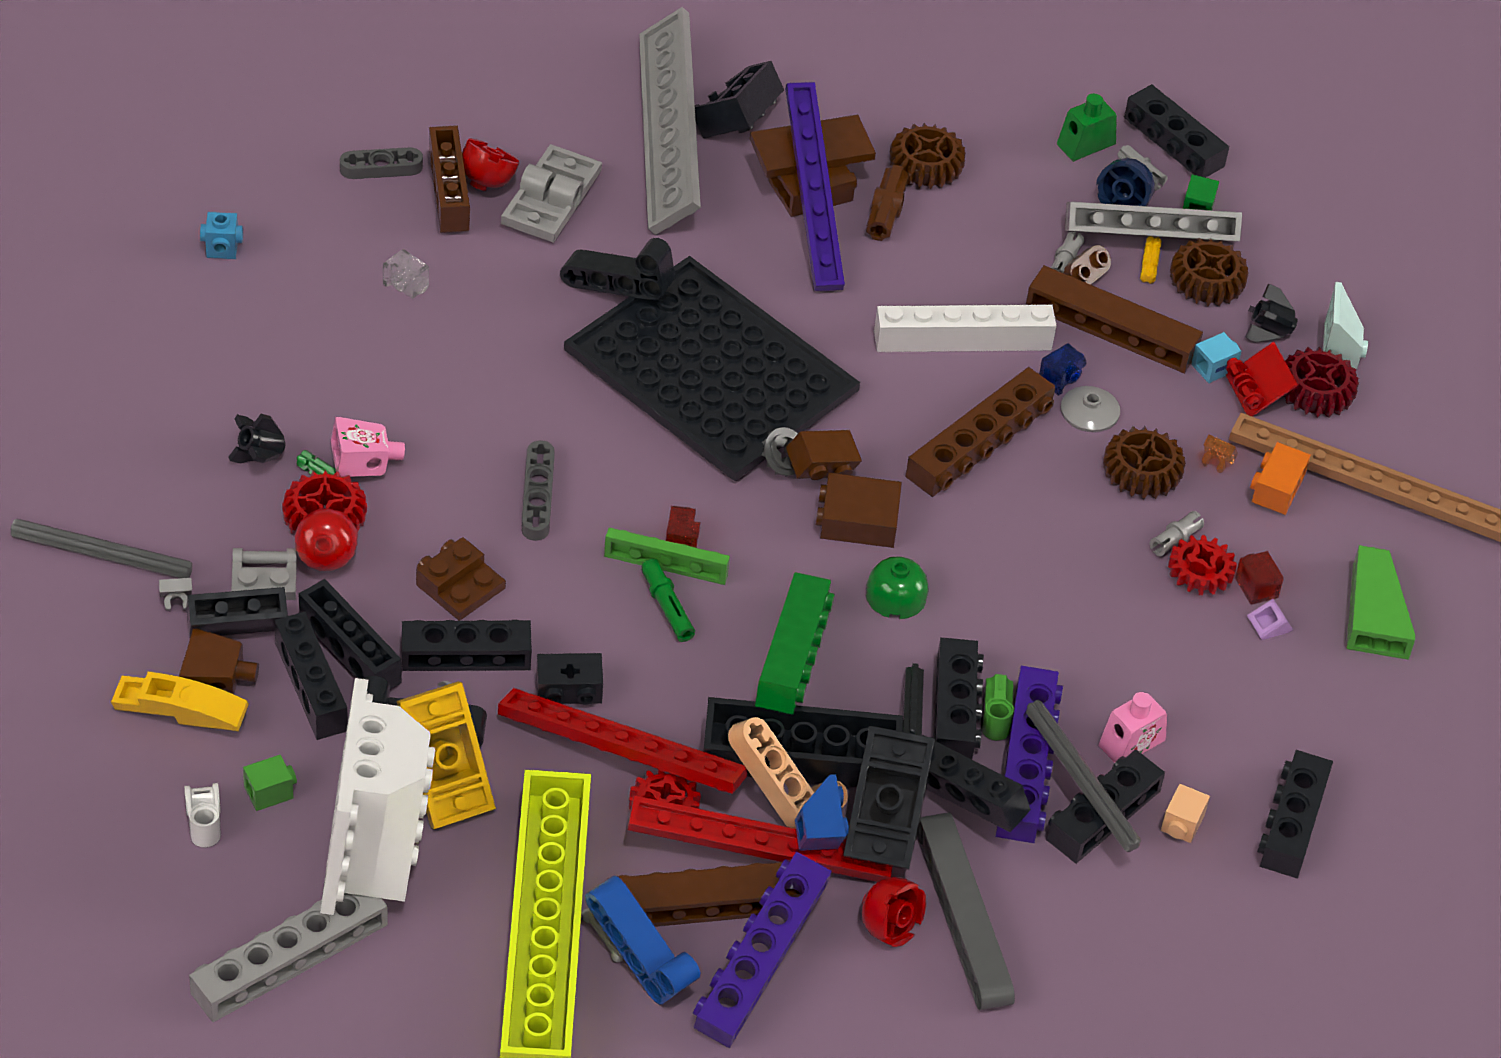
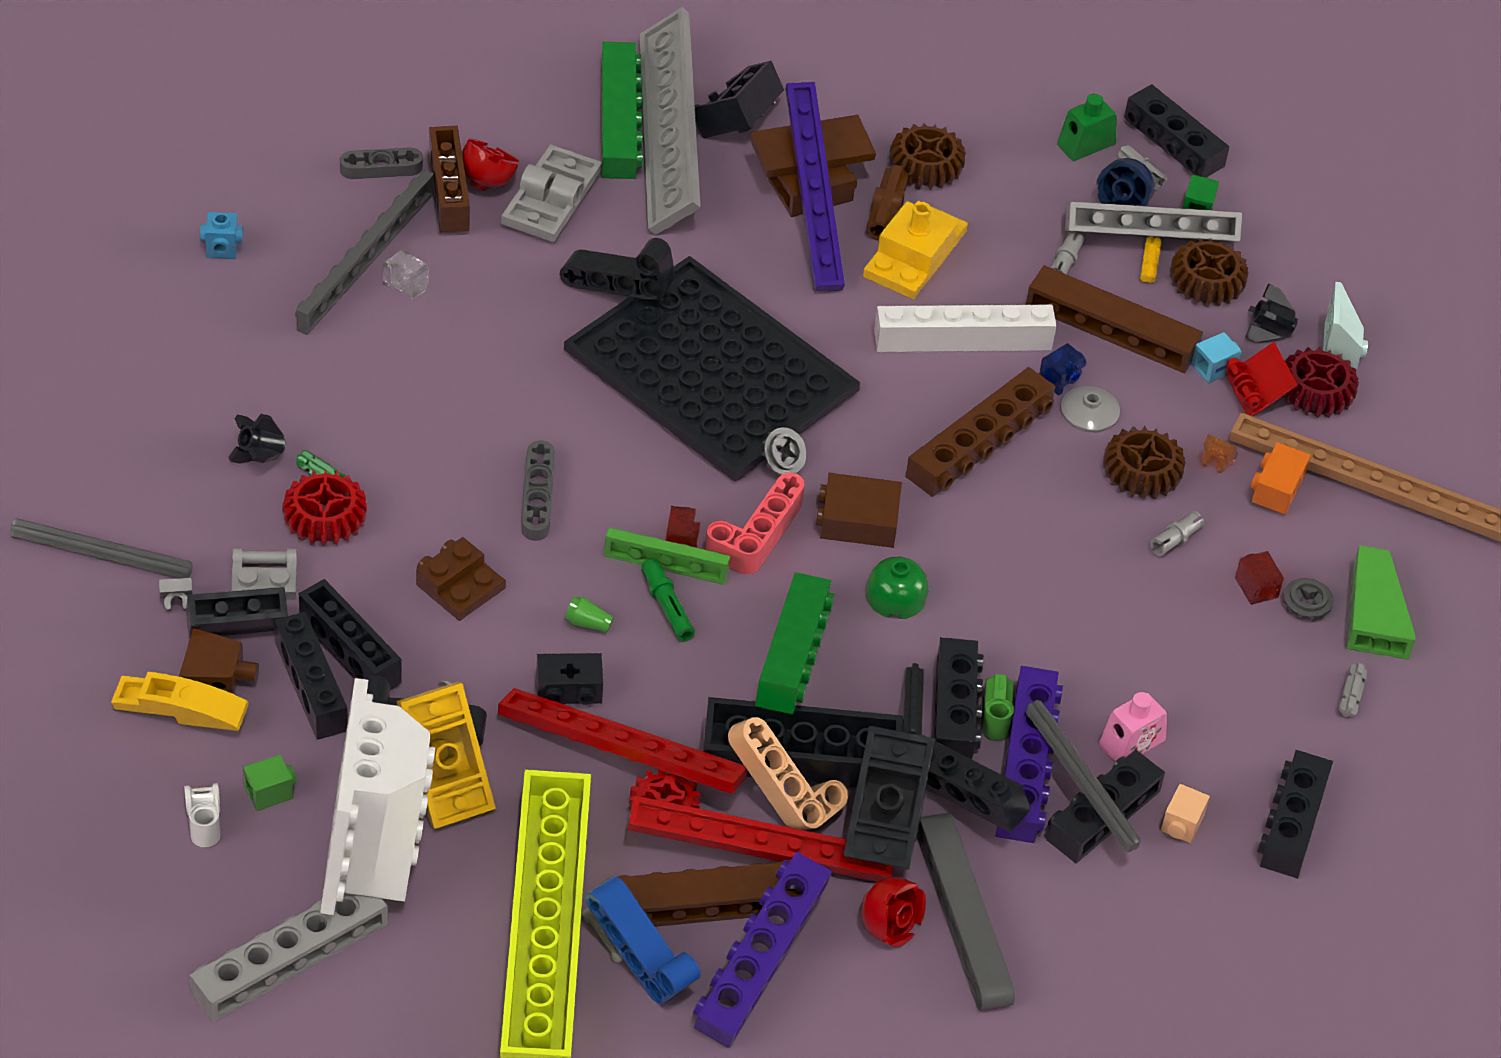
(326, 539): red cylinder -> none
(362, 448): bright pink torso -> none
(365, 252): none -> dark grey plate
(466, 645): black brick -> none
(588, 615): none -> bright green cone
(620, 111): none -> green brick
(754, 542): none -> coral beam
(821, 818): blue slope -> none
(823, 452): reddish brown brick -> none
(914, 248): none -> yellow brick
(1091, 263): plate -> none
(1202, 564): red gear -> none
(1269, 620): lavender slope -> none
(1308, 589): none -> dark grey gear
(1352, 690): none -> light grey axle

